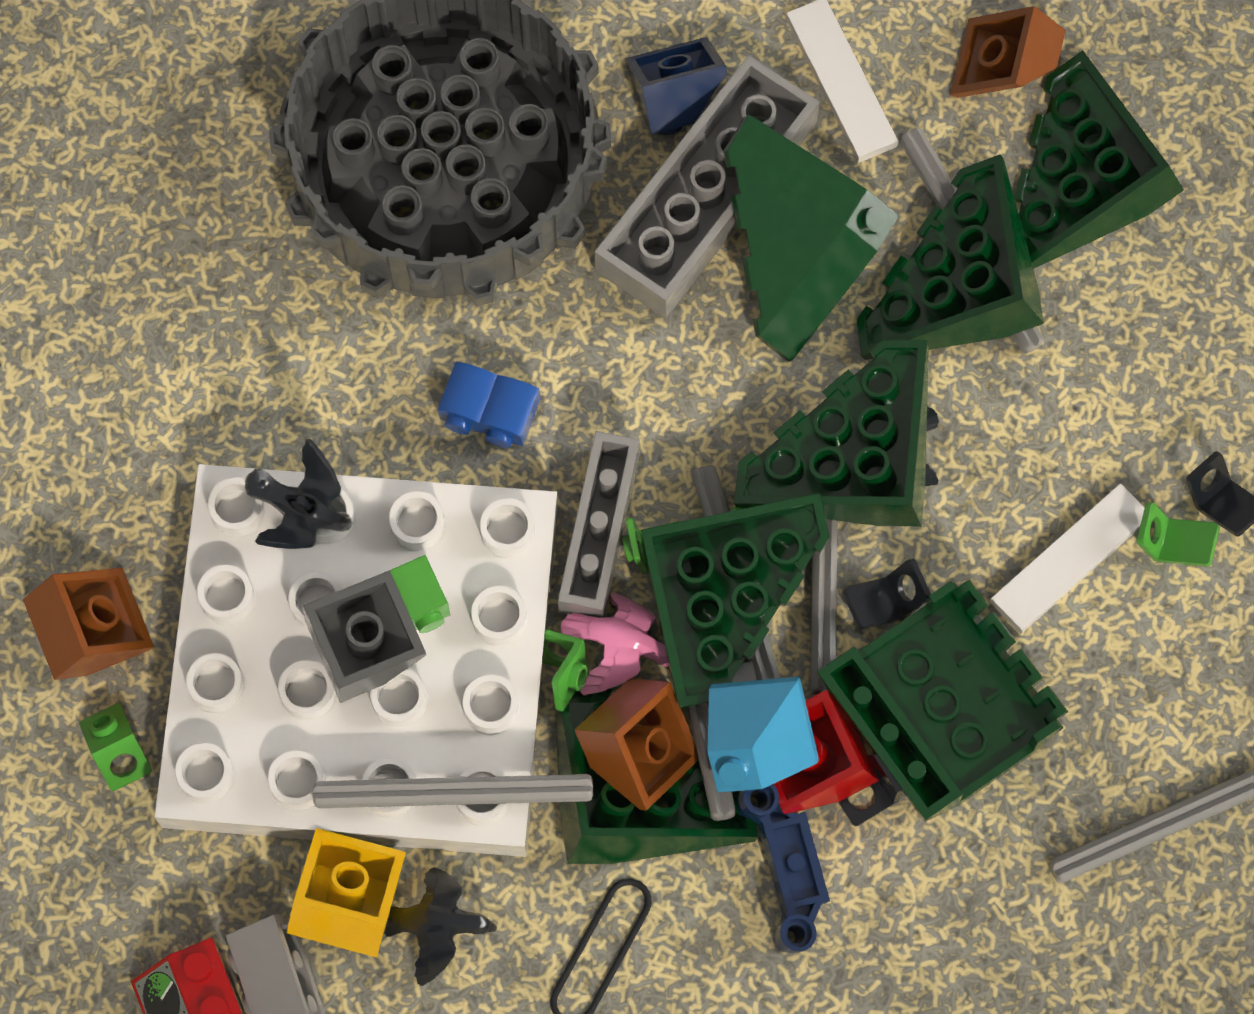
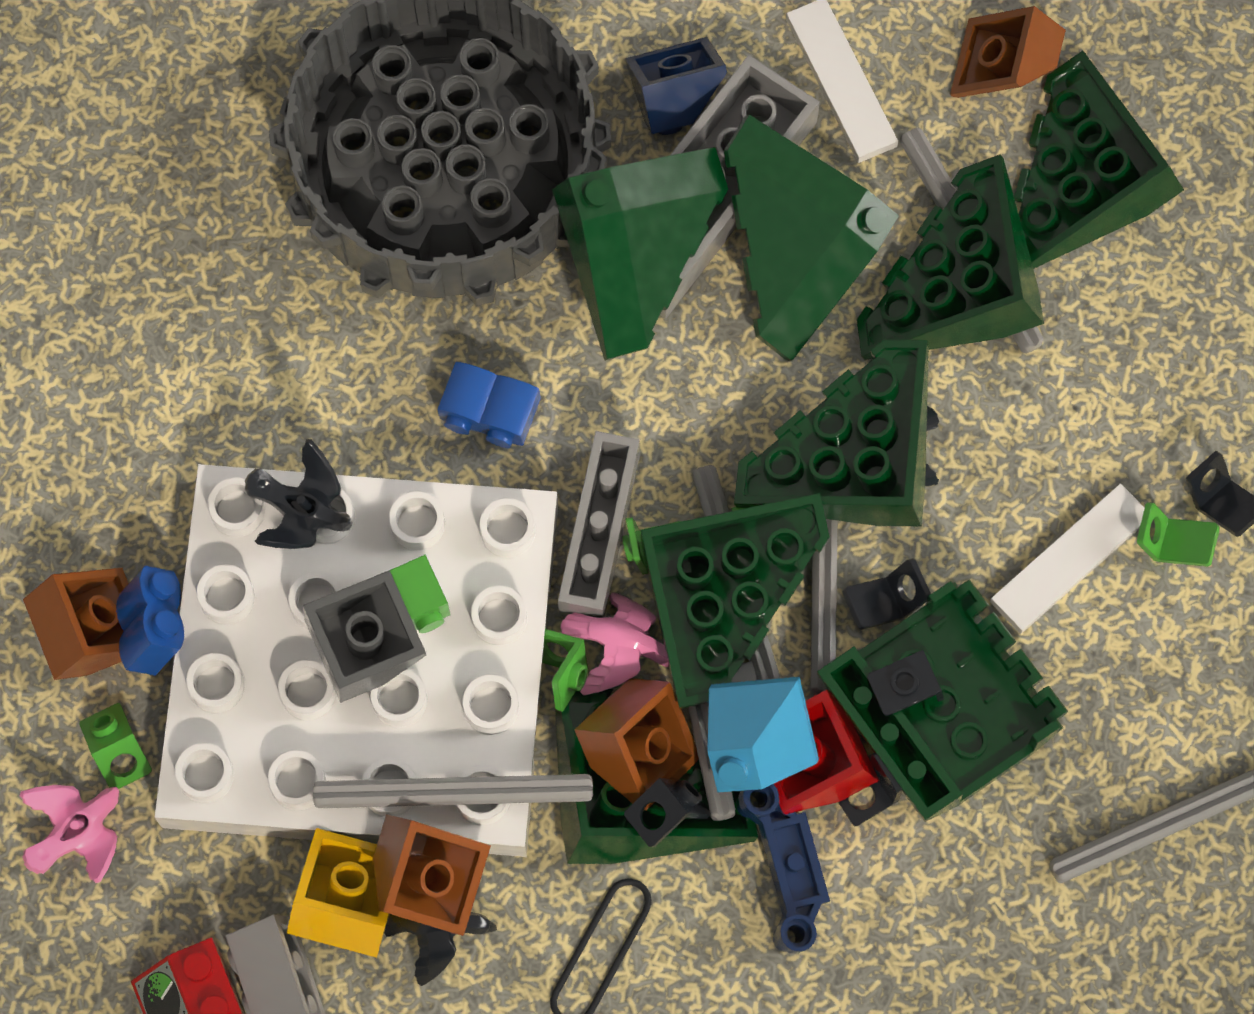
(75, 828): none -> bright pink animal
(150, 620): none -> blue brick
(427, 873): none -> dark orange slope
(633, 237): none -> dark green slope
(679, 802): none -> black bracket
(904, 683): none -> black bracket

